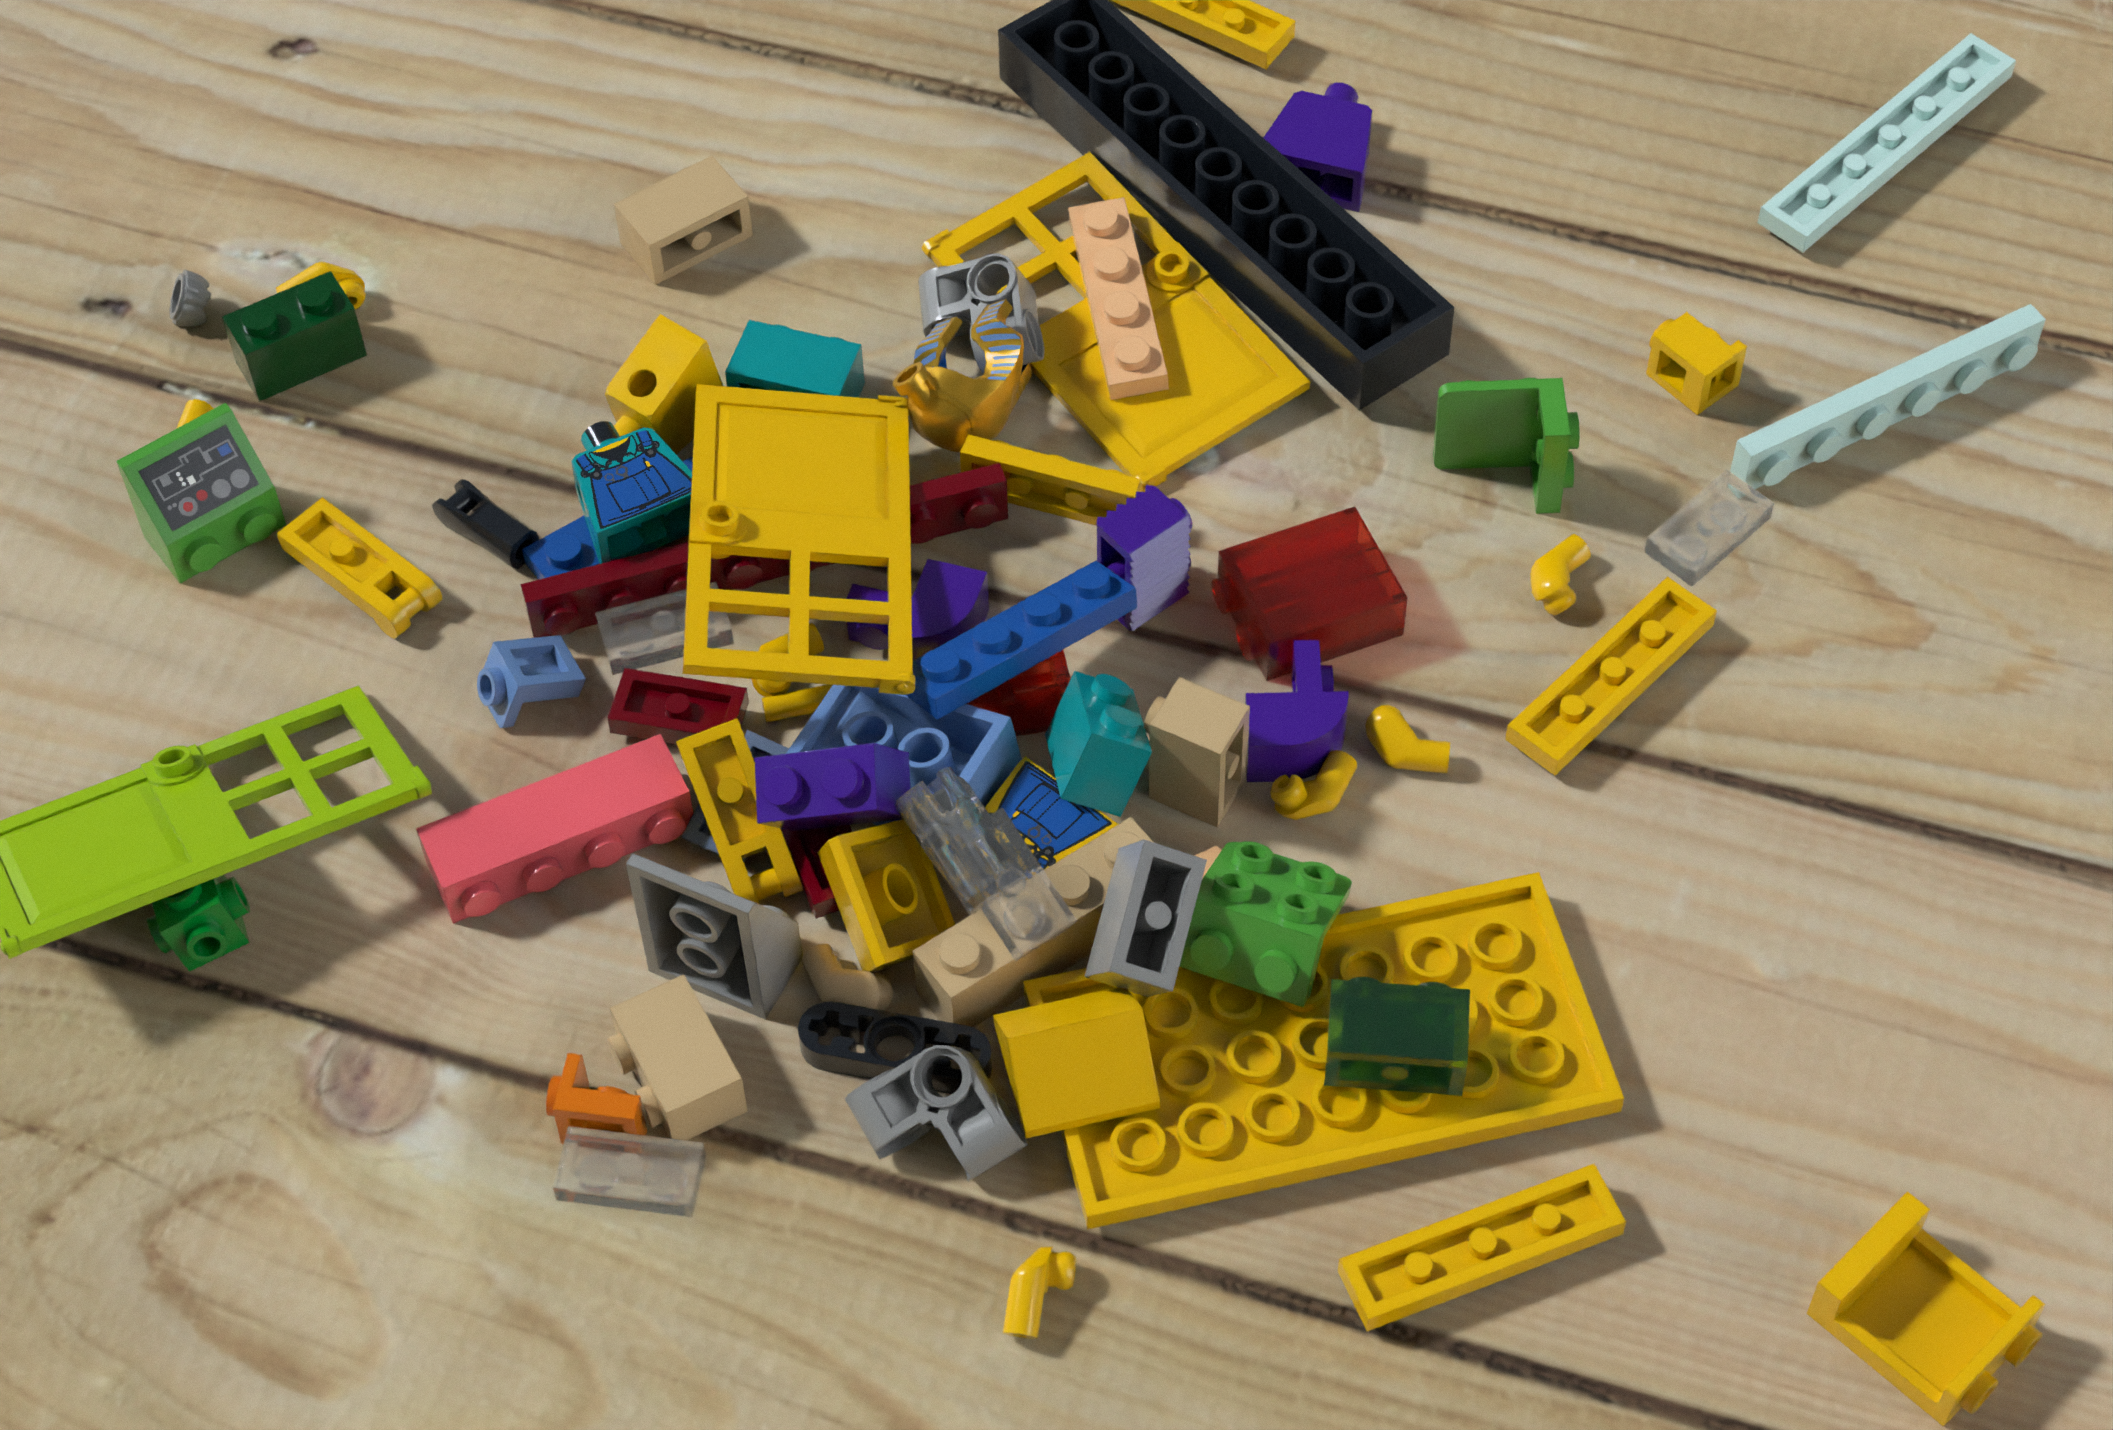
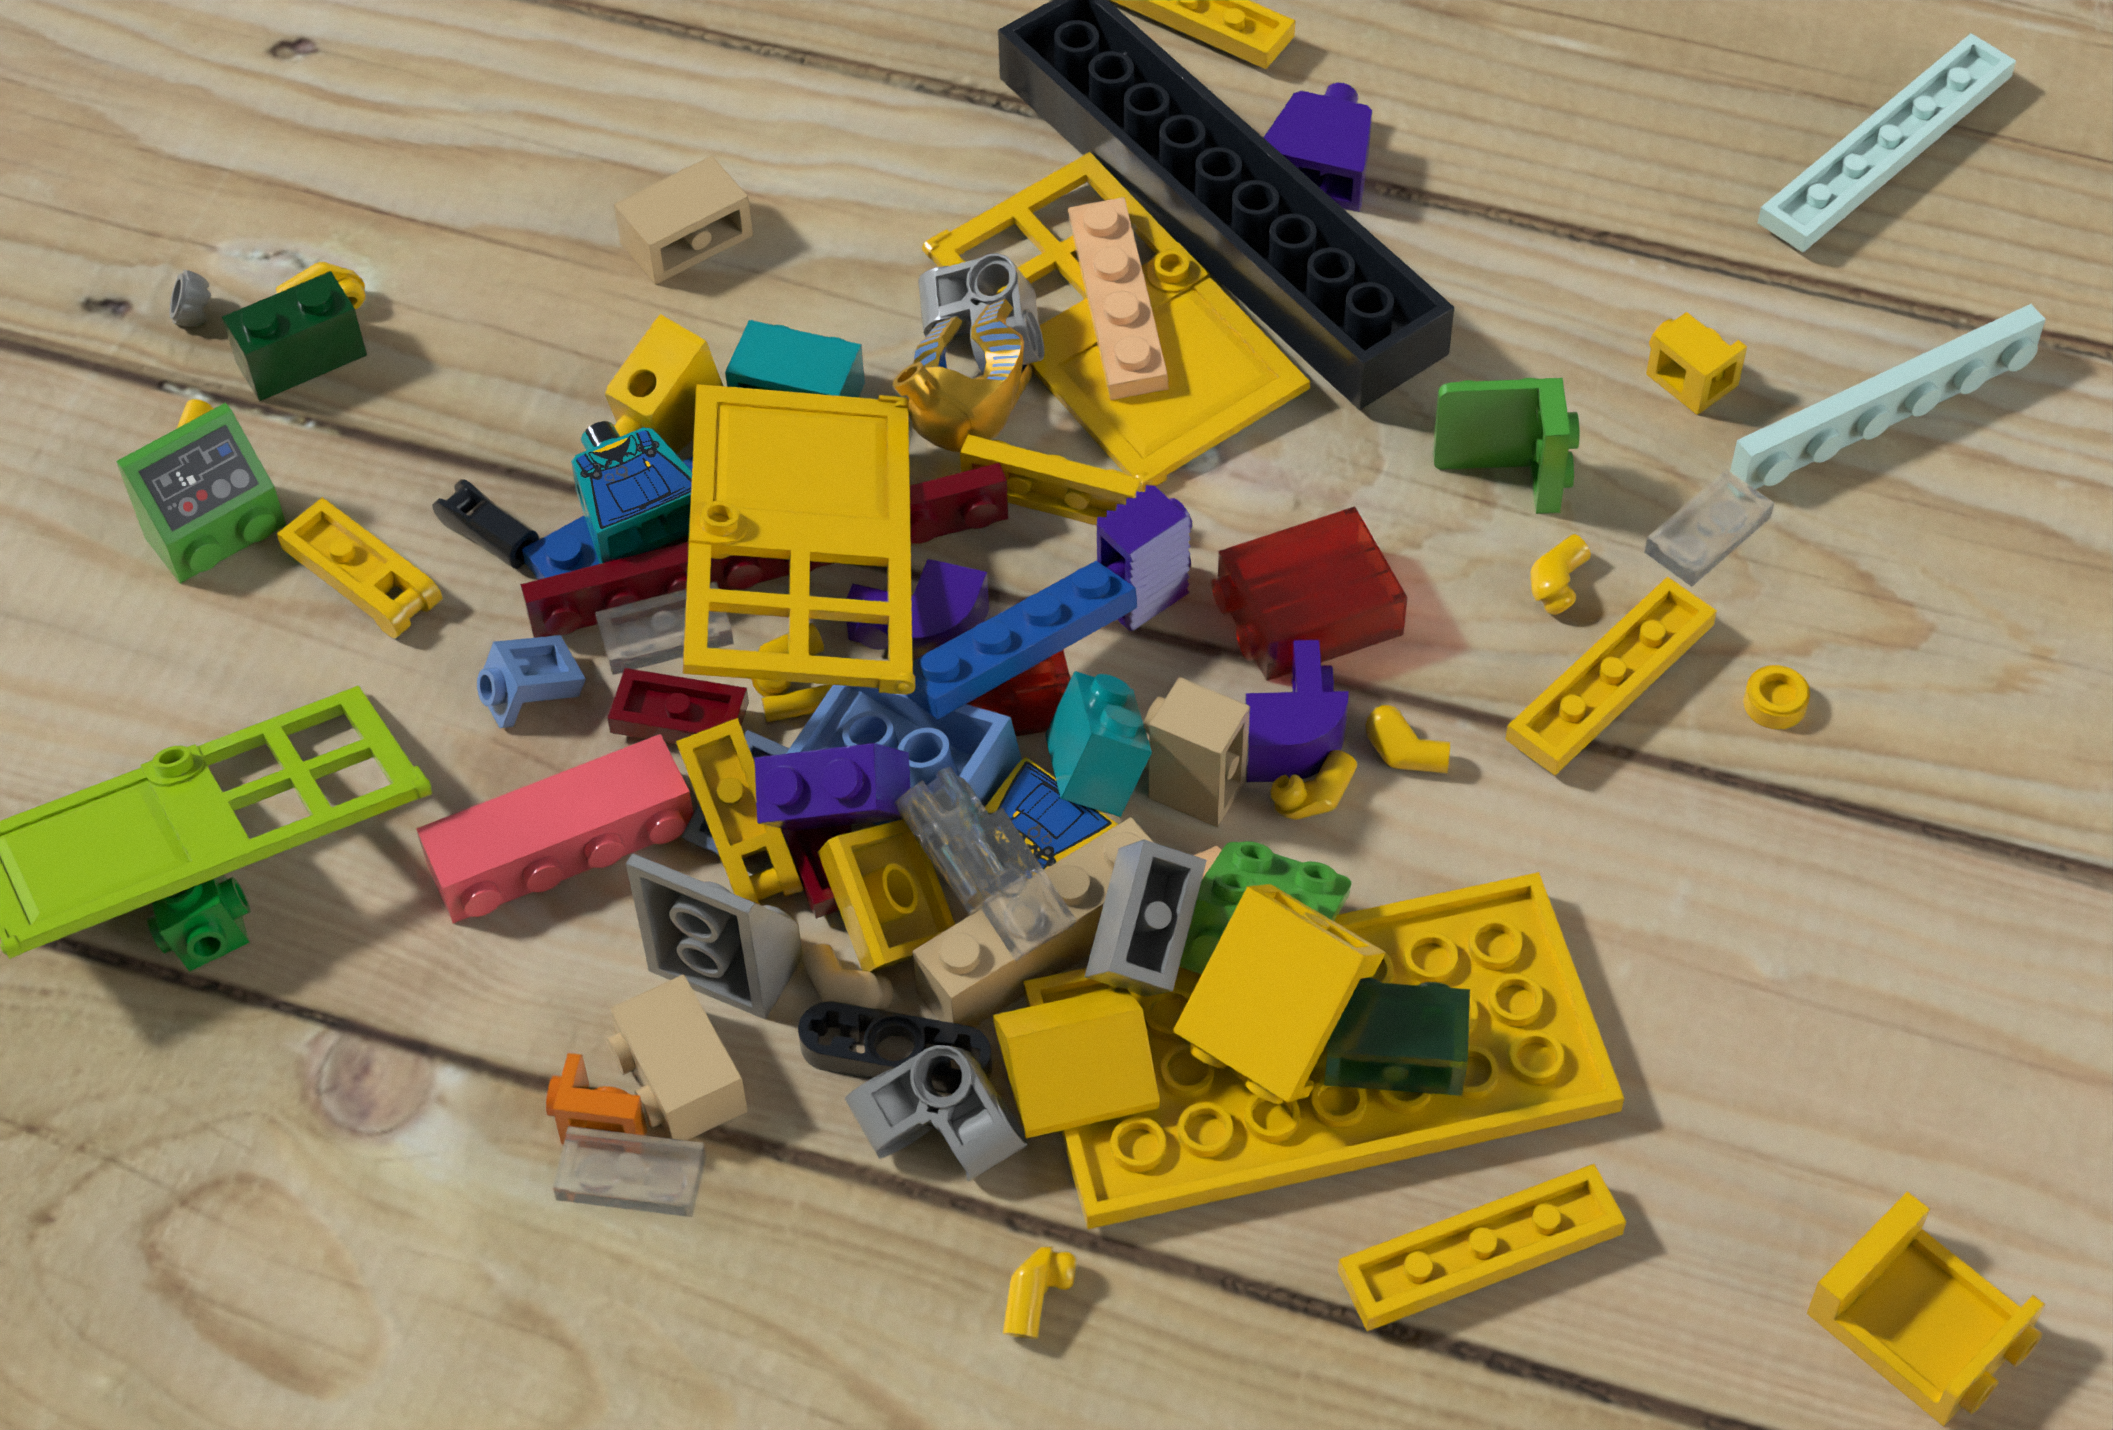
(1274, 992): none -> yellow panel
(1776, 697): none -> yellow tile

